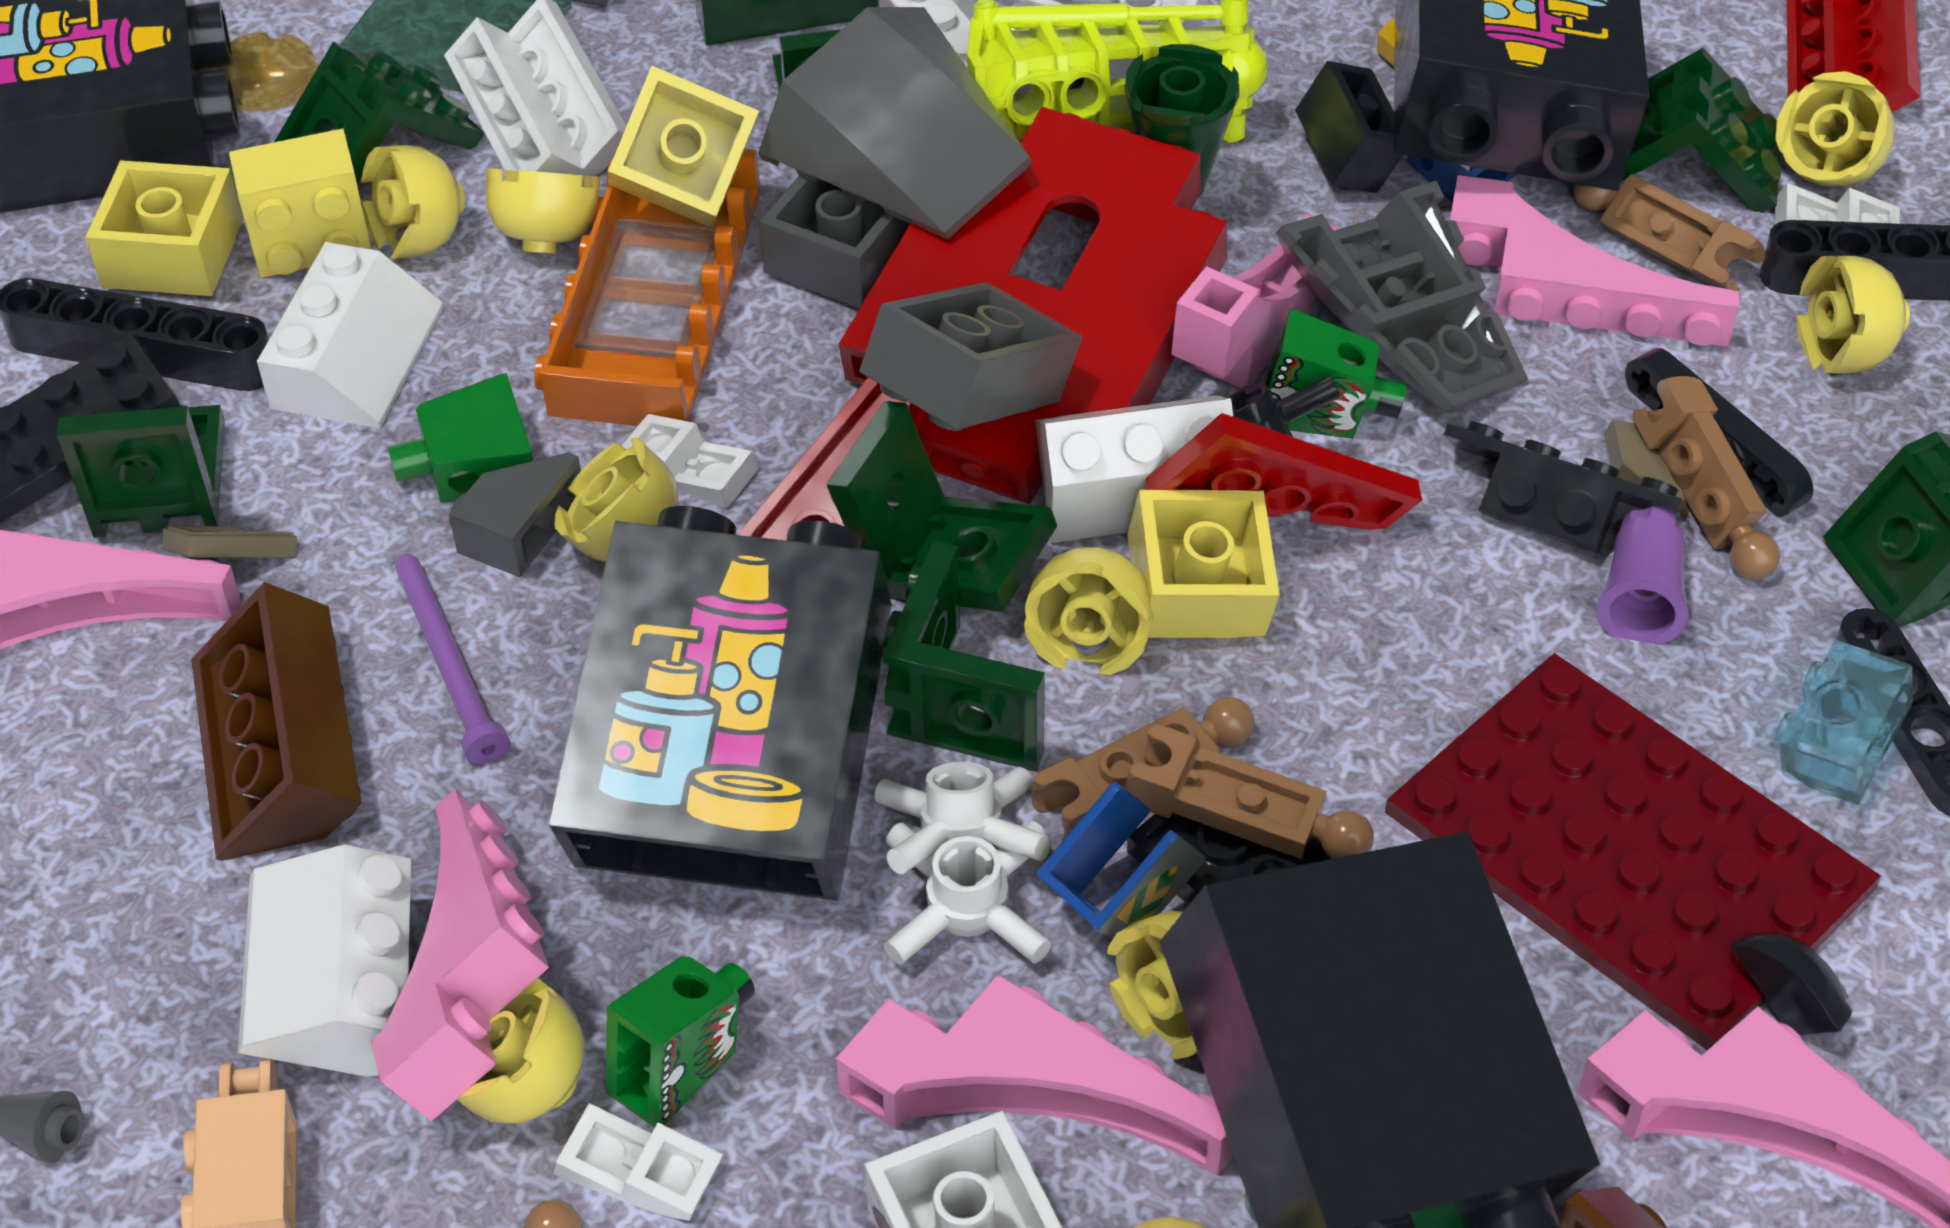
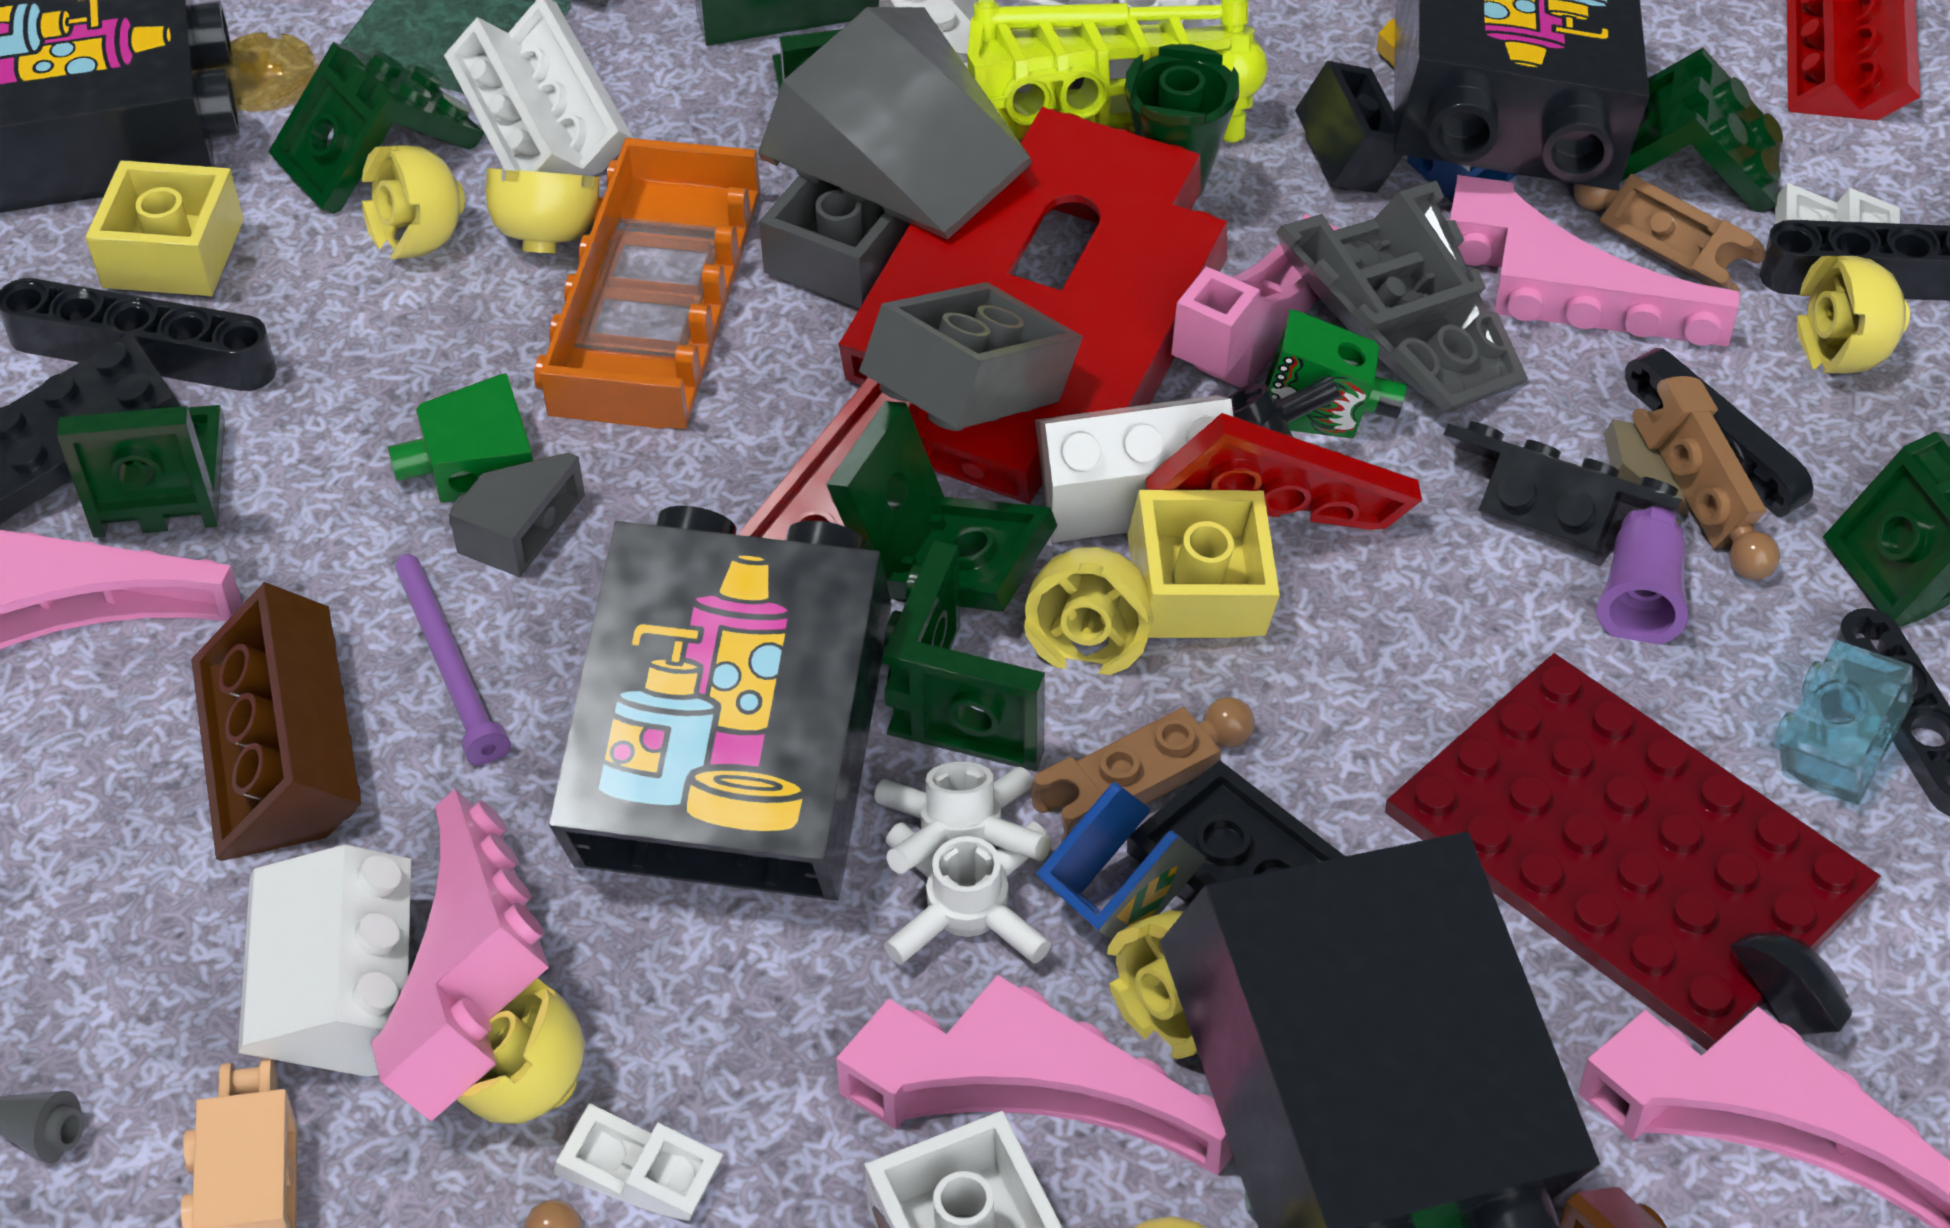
(228, 542): dark tan tile -> none
(297, 199): light yellow brick -> none
(348, 338): white slope -> none
(615, 487): light yellow cylinder -> none
(672, 1035): green torso -> none
(681, 146): light yellow brick -> none
(699, 467): white slope -> none
(1241, 798): medium nougat plate -> none
(1836, 130): light yellow cylinder -> none

